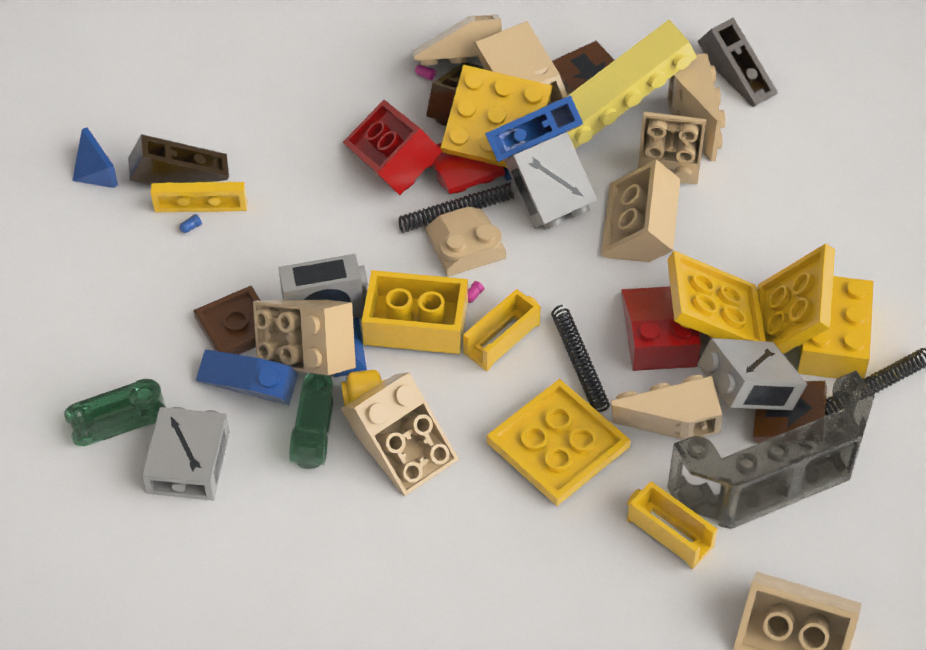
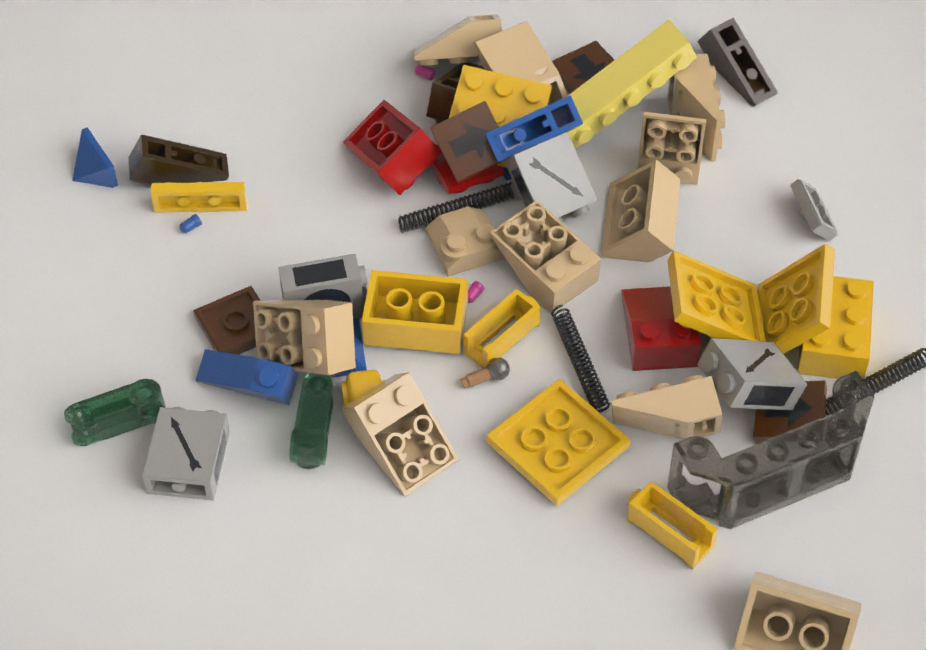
(465, 143): none -> reddish brown tile
(496, 369): none -> piece
(547, 256): none -> tan slope
(813, 210): none -> light grey plate

